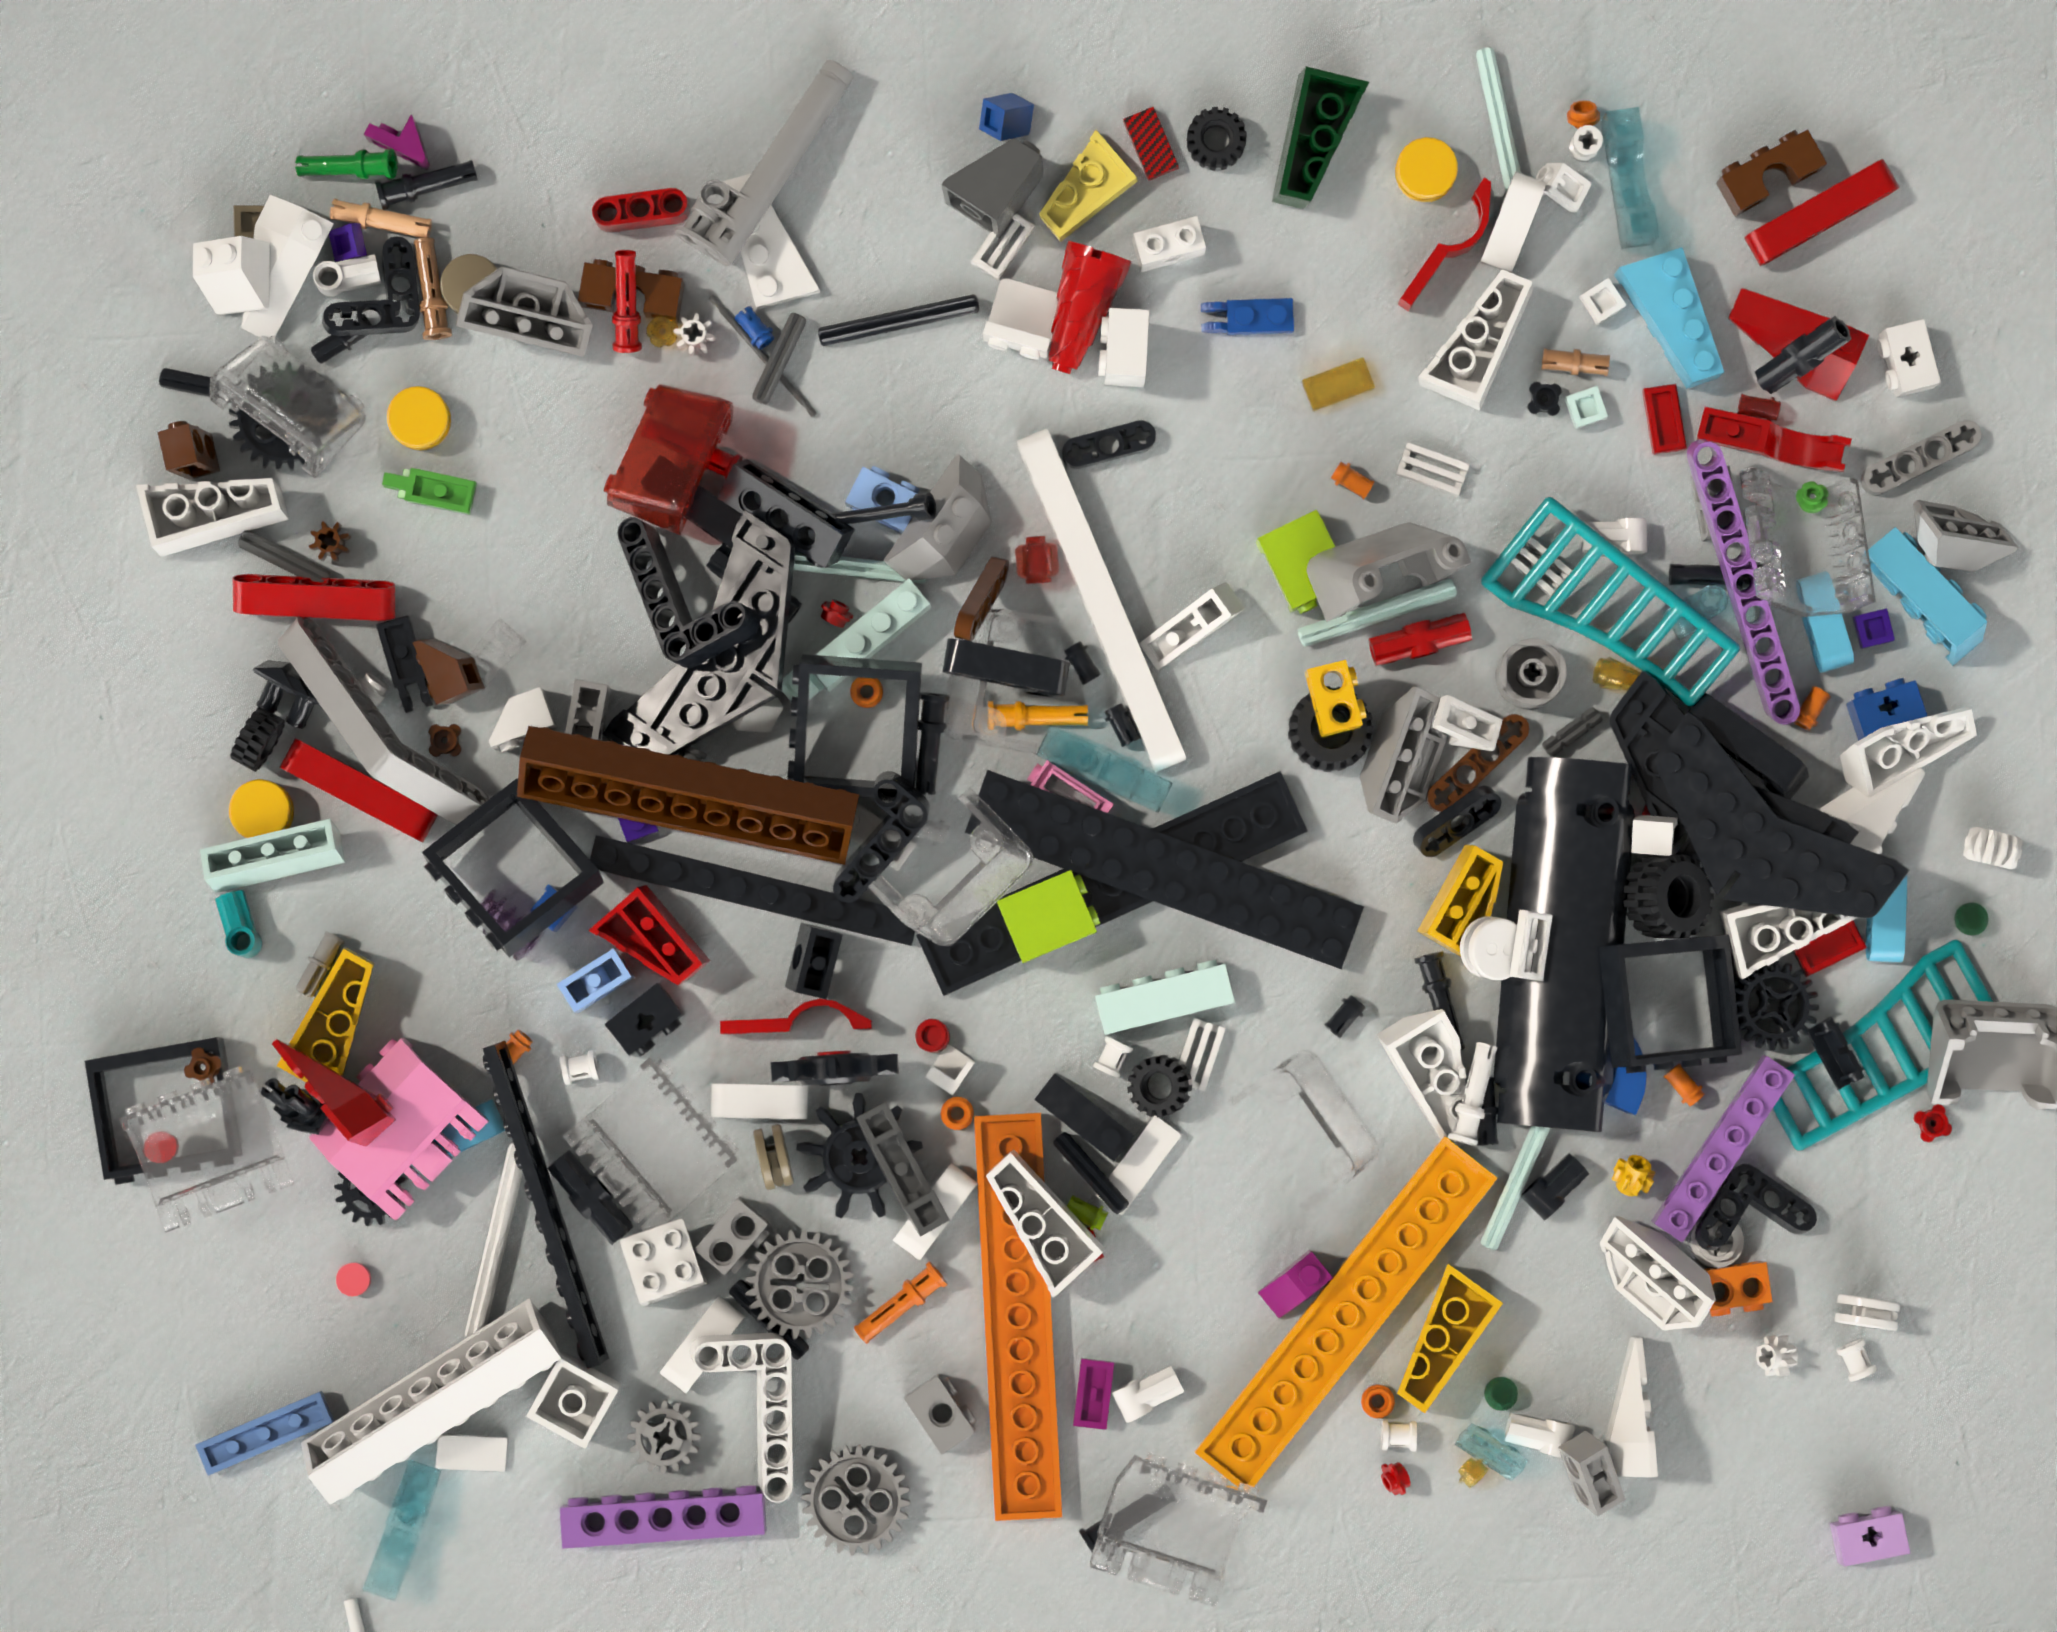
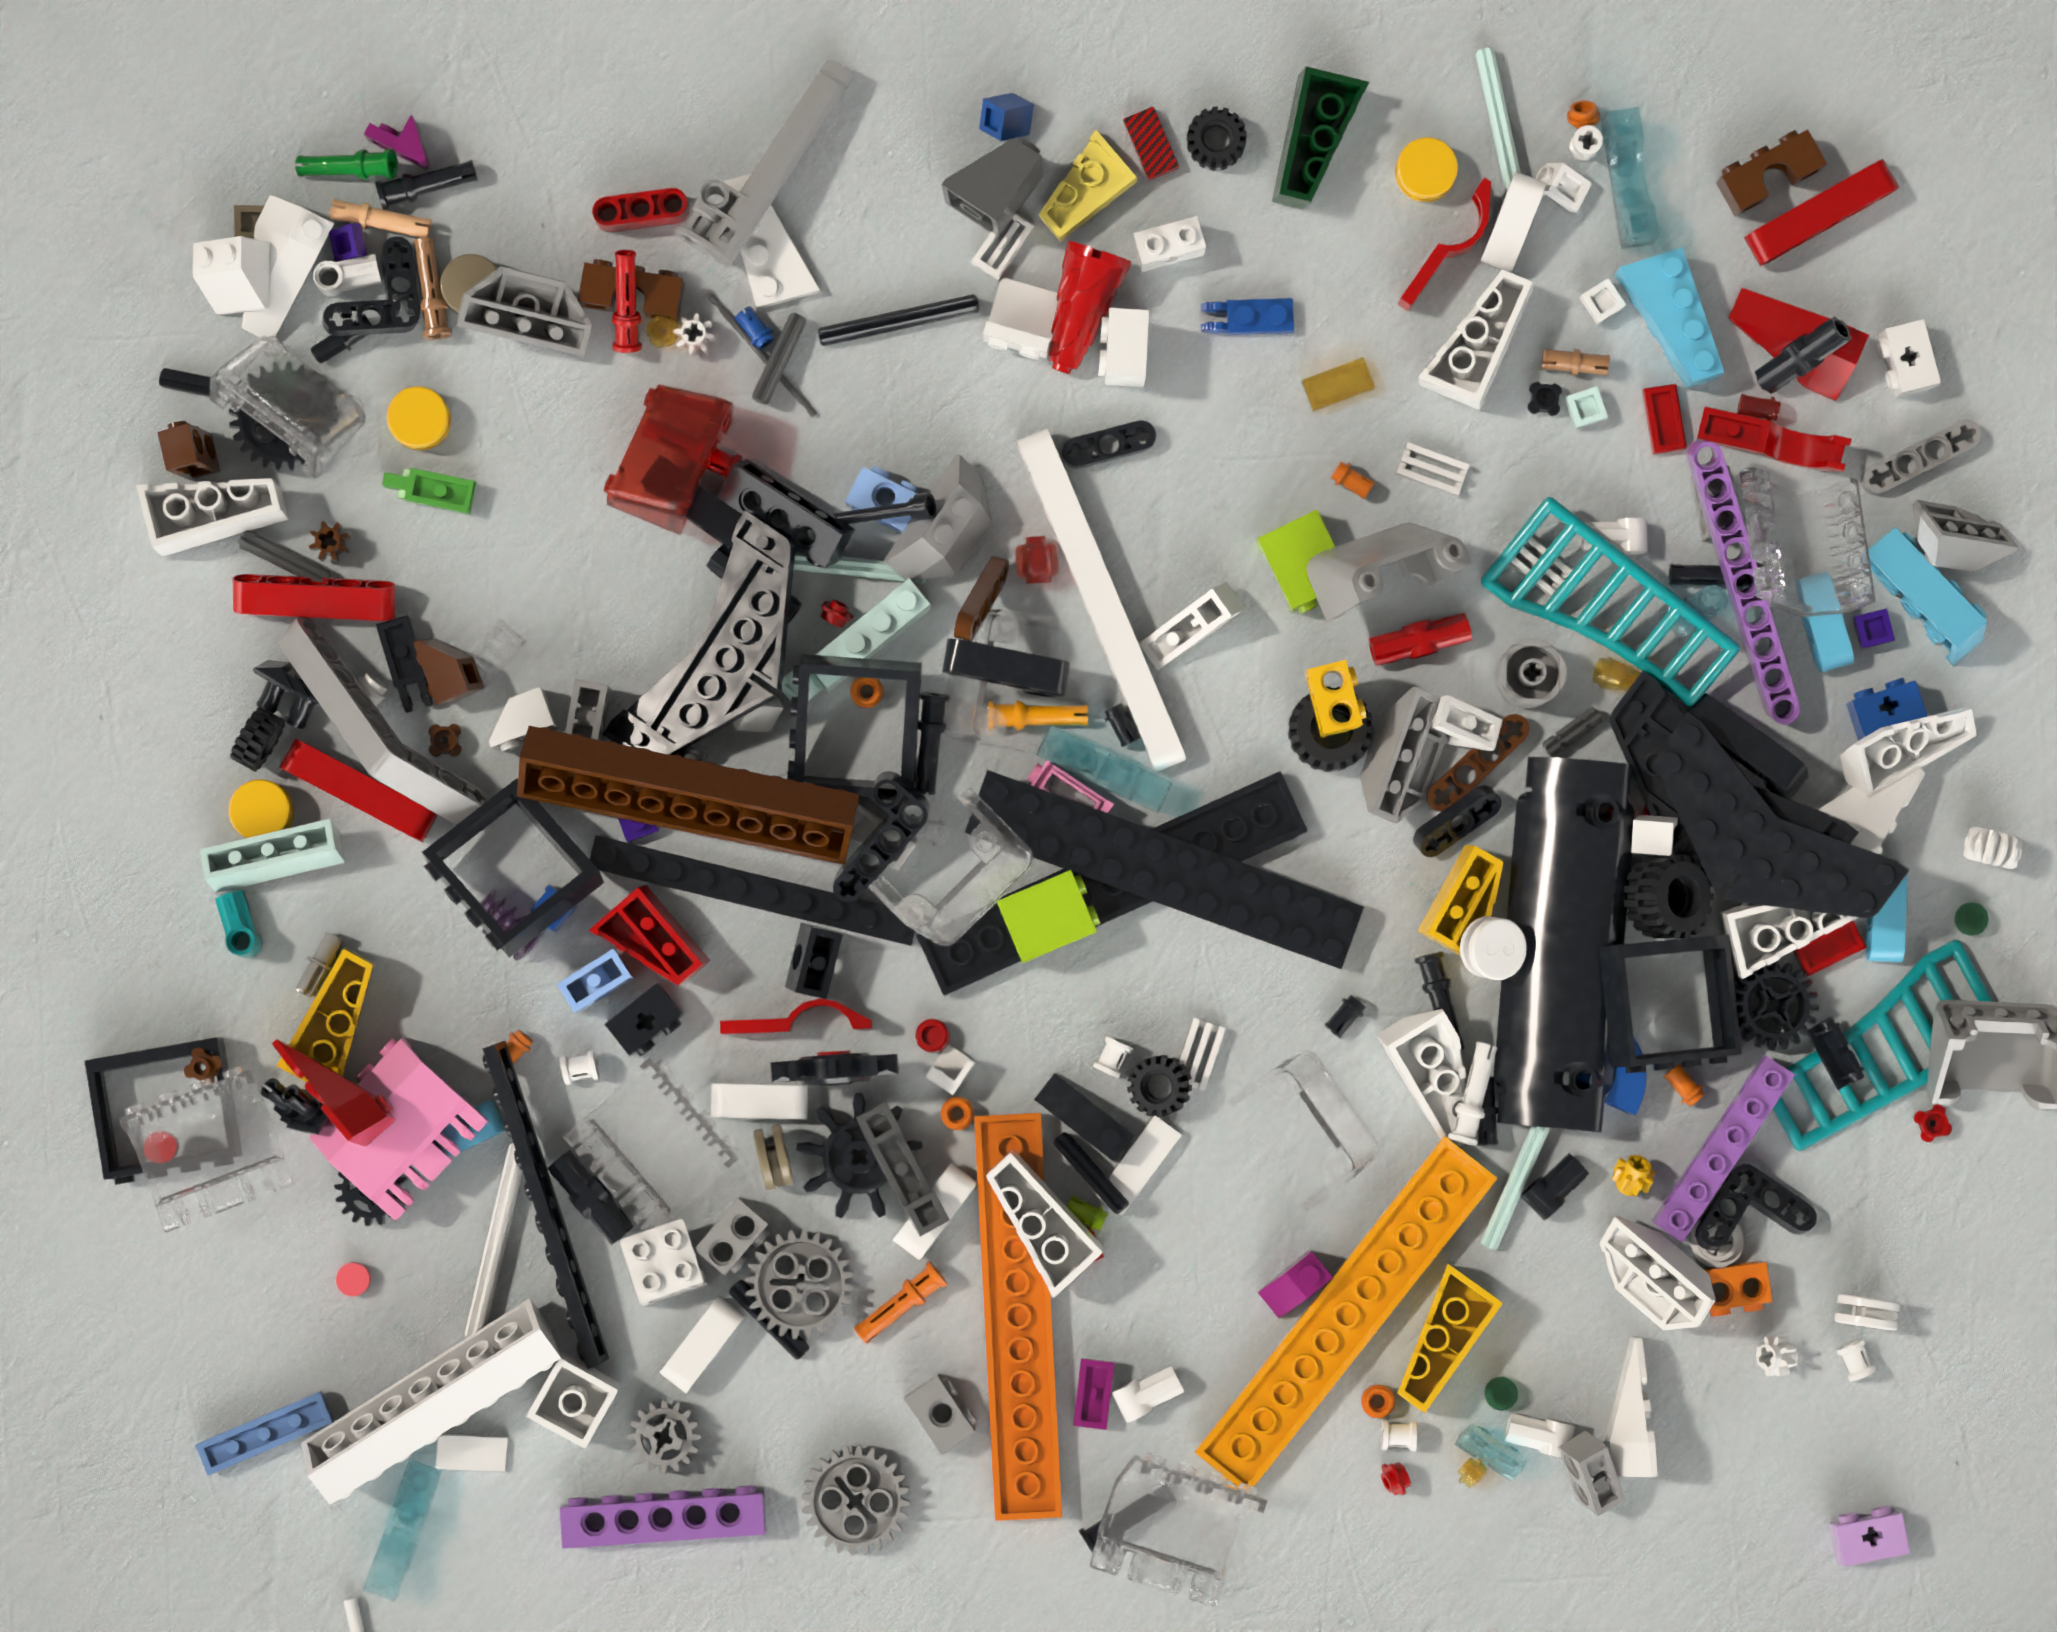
(672, 602): black beam -> none
(766, 1400): white beam -> none
(1082, 662): black pin -> none
(1164, 999): light aqua brick -> none
(1378, 612): light aqua axle -> none
(1526, 945): white tile -> none
(1812, 505): bright green plate -> none
(1812, 708): orange pin -> none

